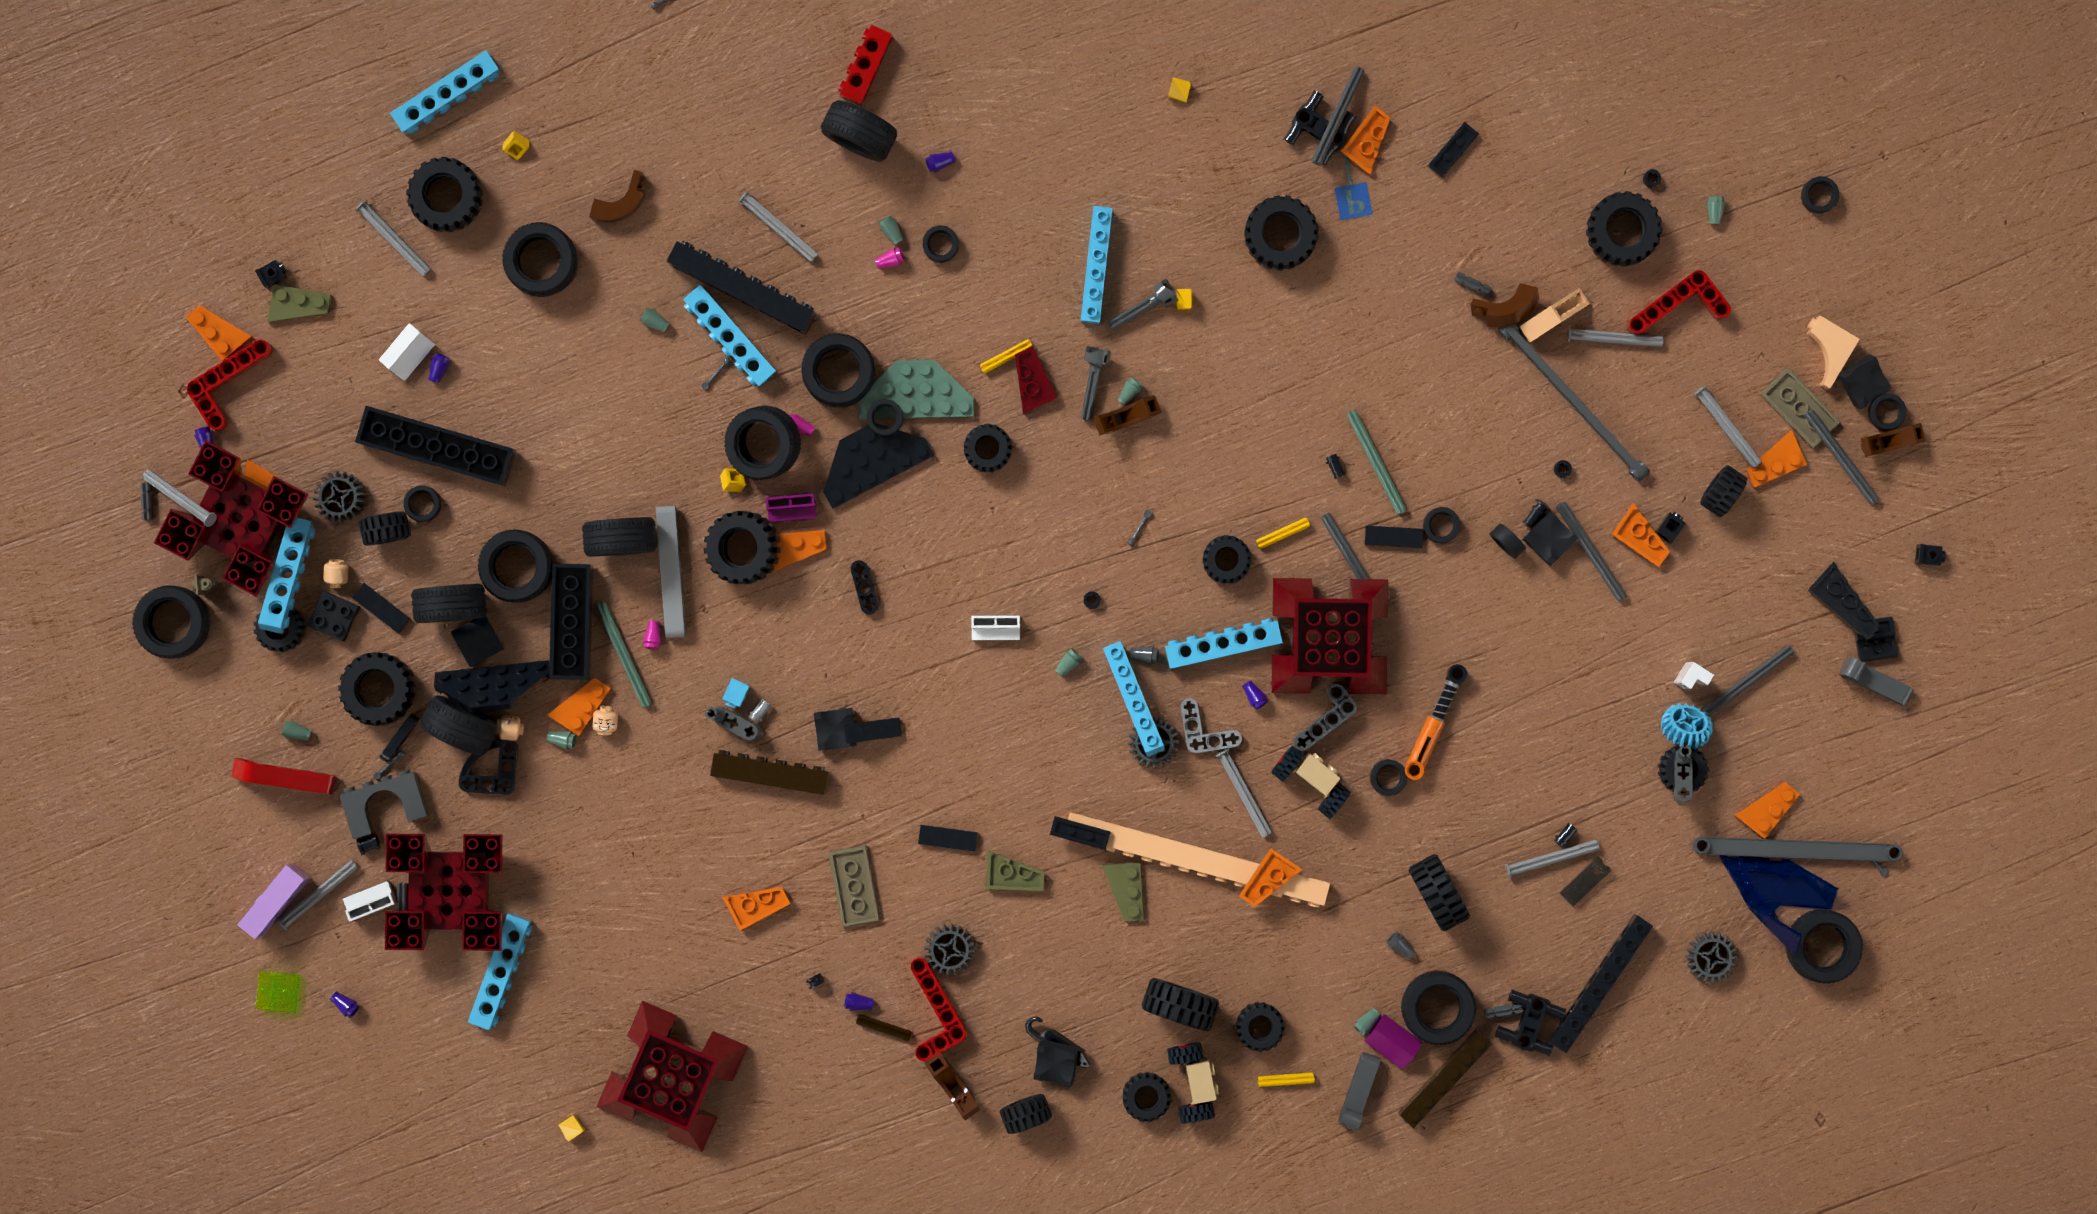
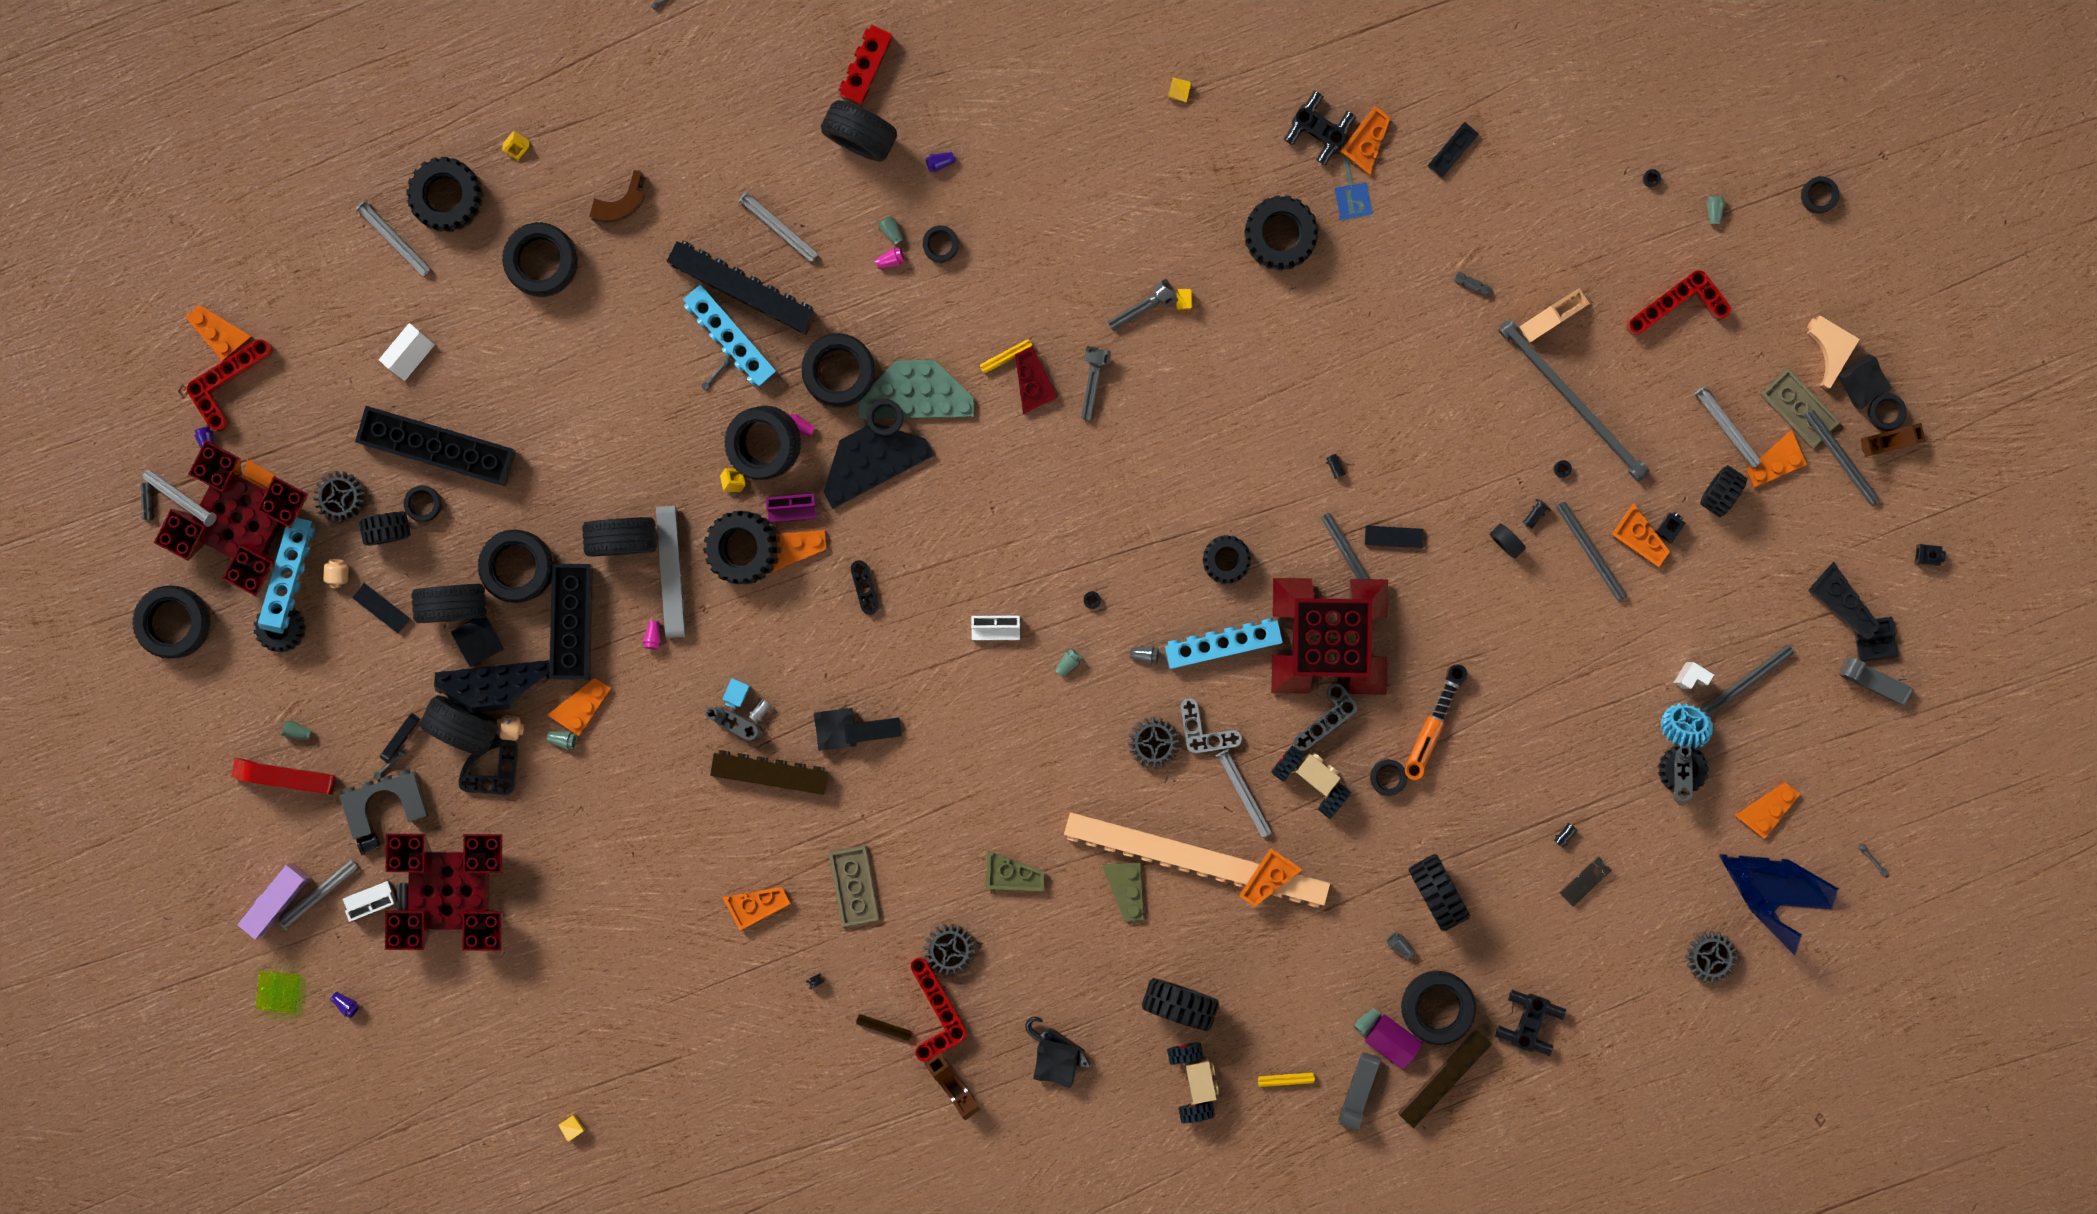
(203, 584): dark tan hinge -> none
(269, 281): black brick -> none
(297, 303): olive wing -> none
(333, 616): black brick -> none
(351, 682): black tyre -> none
(438, 367): dark purple cone -> none
(450, 82): medium azure brick -> none
(478, 1015): medium azure brick -> none
(605, 720): light nougat head -> none
(623, 654): sand green axle -> none
(639, 1091): dark red slope -> none
(654, 320): sand green cone -> none
(857, 1002): dark purple cone -> none
(947, 838): black tile -> none
(999, 460): black tyre -> none
(1025, 1113): black tyre -> none
(1080, 833): black tile -> none
(1096, 265): medium azure brick -> none
(1127, 415): reddish brown arch -> none
(1130, 390): sand green cone -> none
(1134, 699): medium azure brick -> none
(1147, 514): dark grey hinge -> none
(1153, 1112): black tyre -> none
(1255, 695): dark purple cone -> none
(1272, 1038): black tyre -> none
(1283, 533): yellow axle -> none
(1338, 115): dark grey axle -> none
(1376, 462): sand green axle -> none
(1427, 522): black tyre -> none
(1503, 1011): dark grey axle -> none
(1510, 311): reddish brown arch -> none
(1550, 538): black brick -> none
(1551, 858): light grey axle -> none
(1600, 983): black brick -> none
(1614, 337): light grey axle -> none
(1644, 213): black tyre -> none
(1797, 849): dark grey piece -> none
(1851, 942): black tyre -> none

